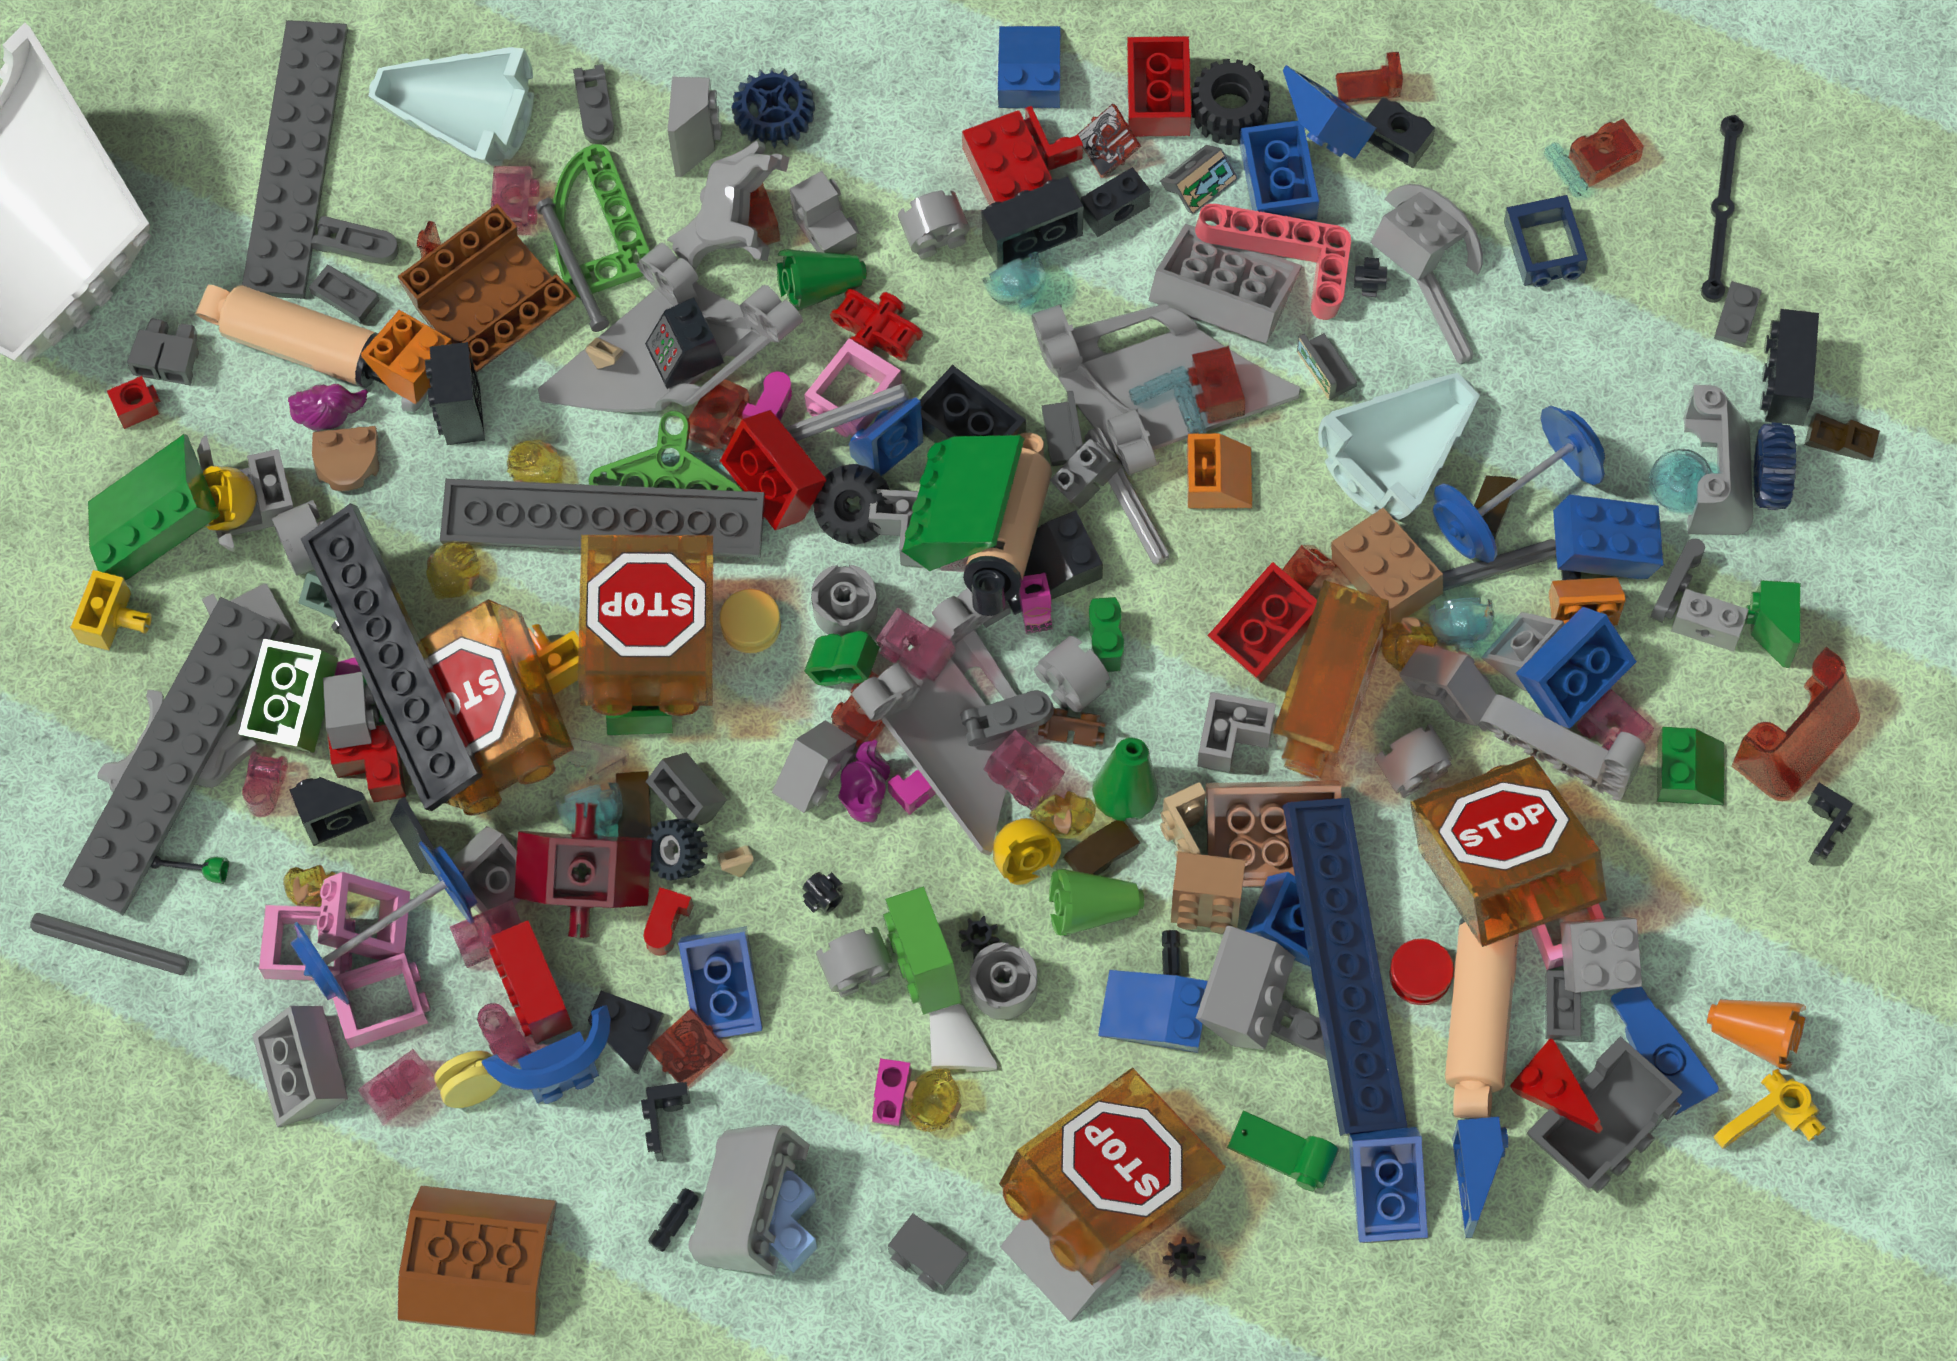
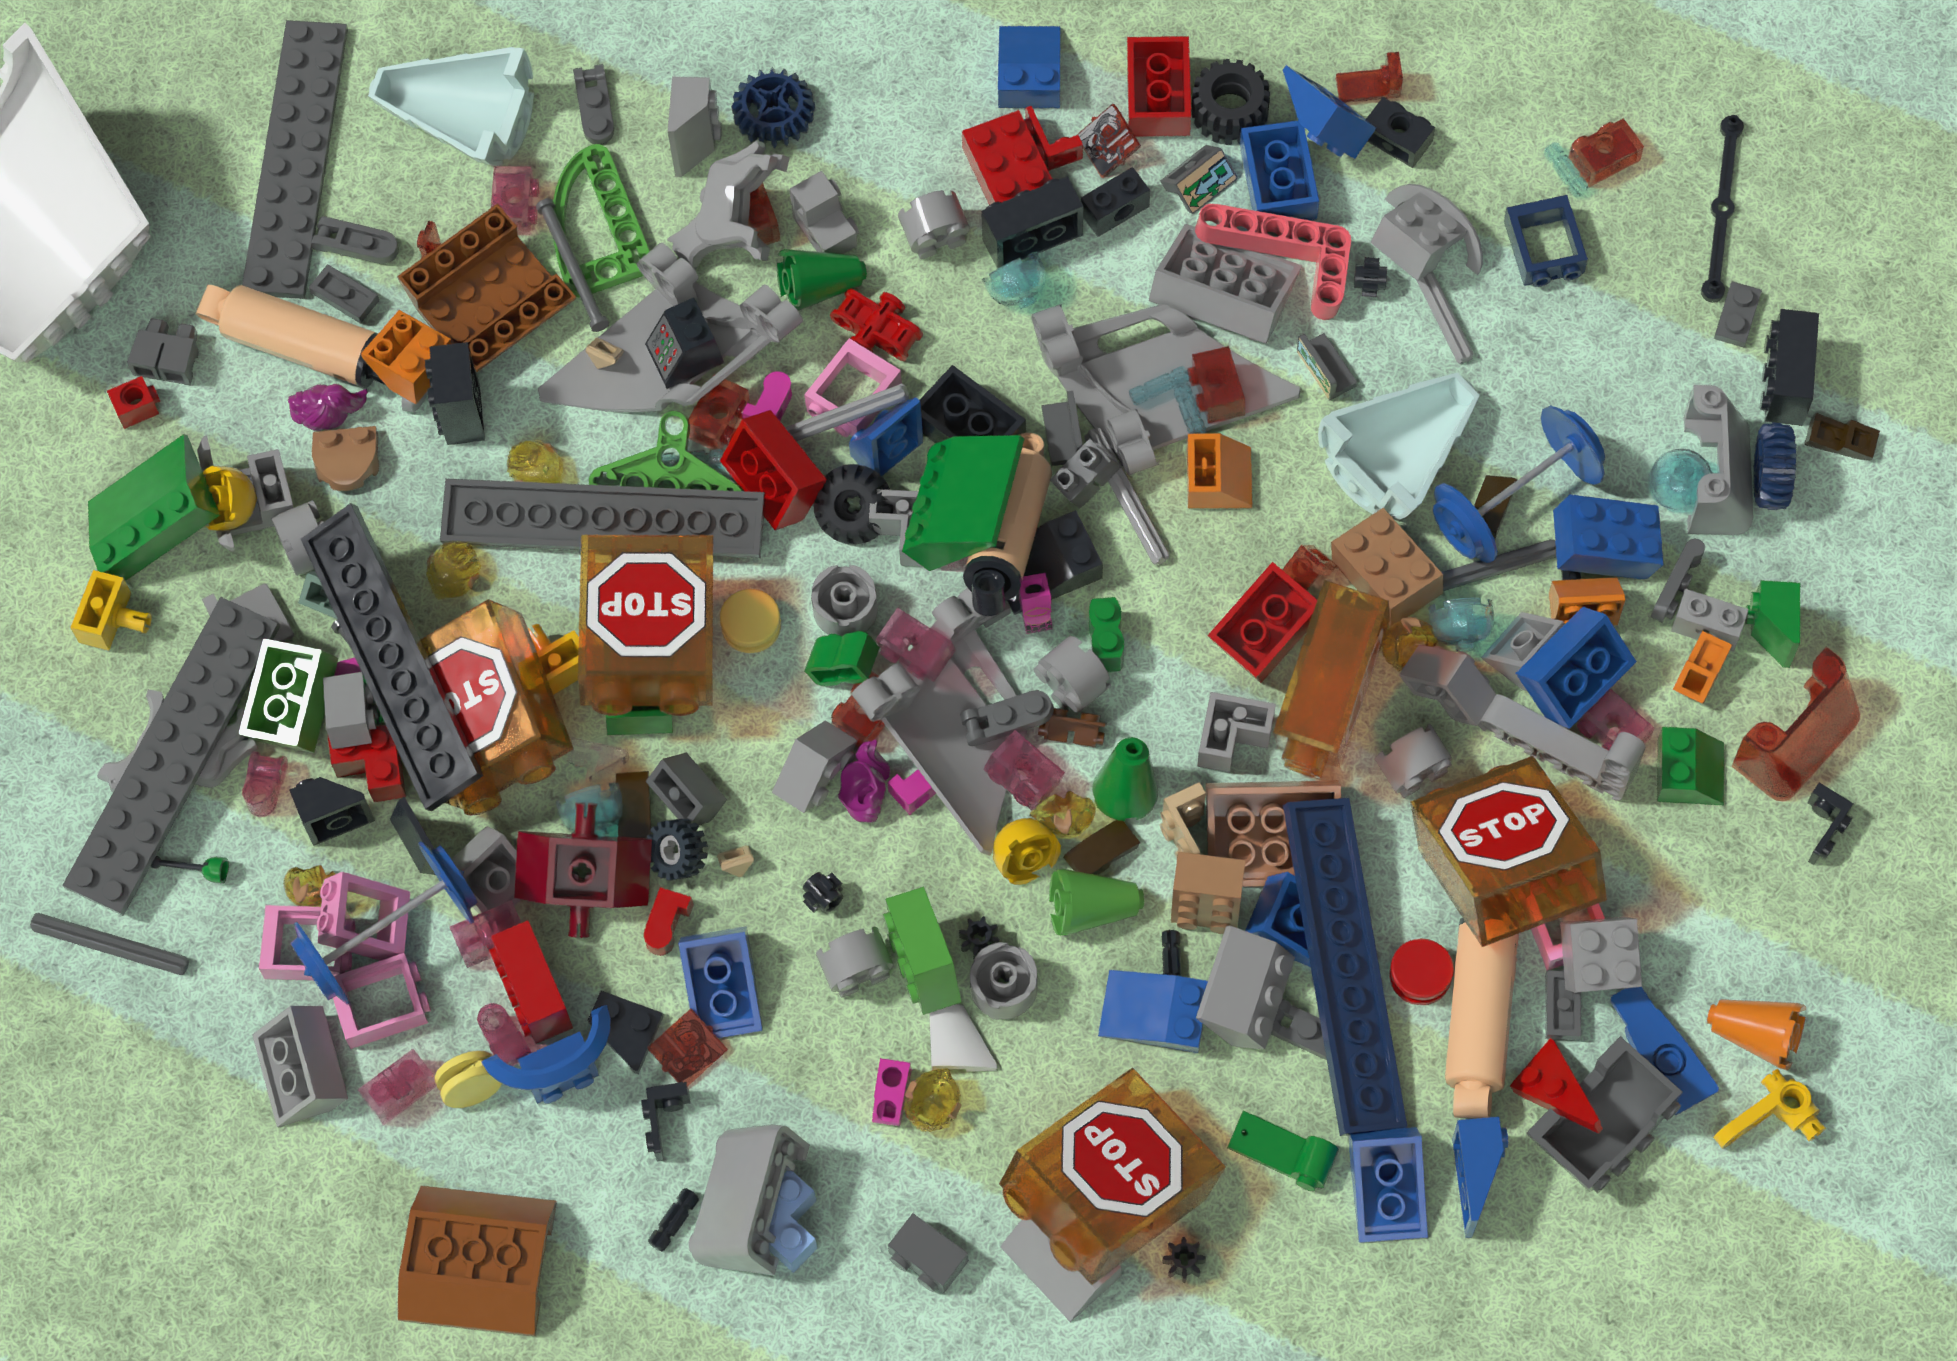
(1702, 667): none -> orange brick

